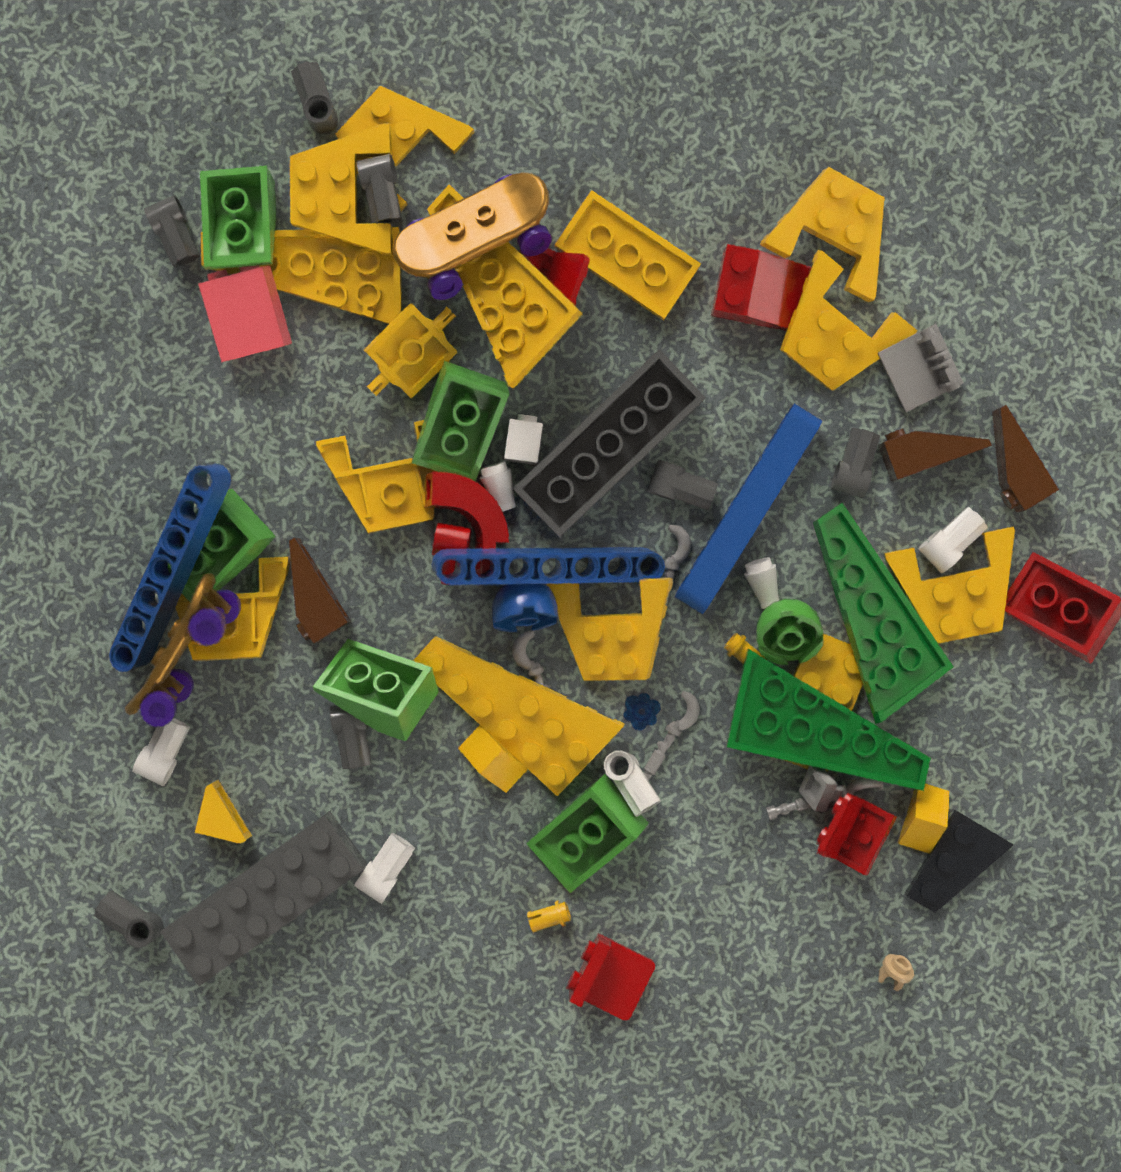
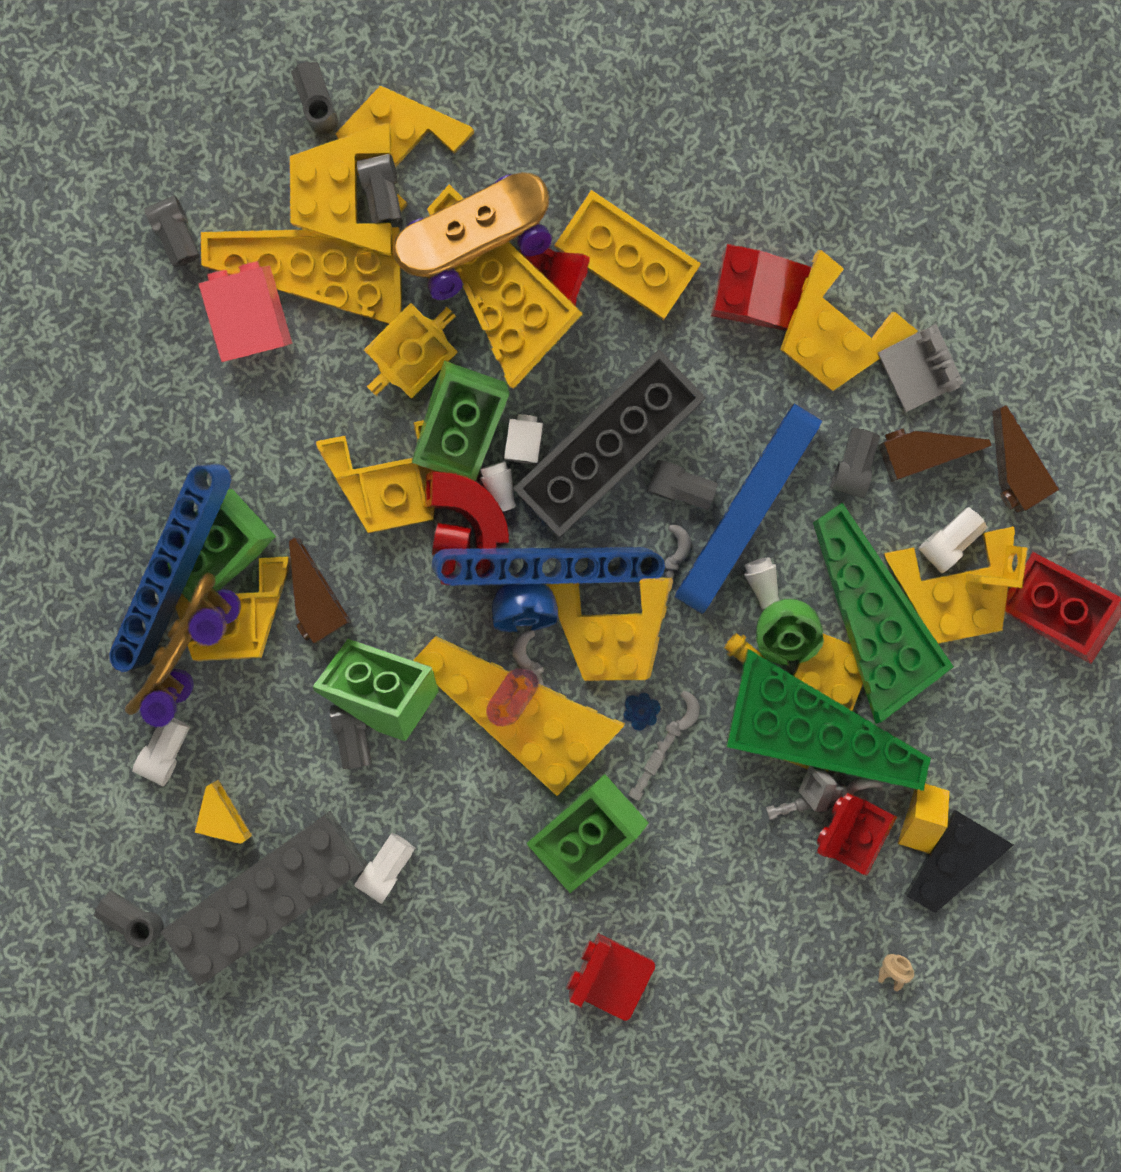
(238, 217): bright green slope -> none
(492, 759): yellow slope -> none
(518, 701): none -> beam
(549, 916): yellow pin -> none
(633, 784): white piece -> none
(844, 217): yellow wing -> none
(1010, 577): none -> yellow bracket

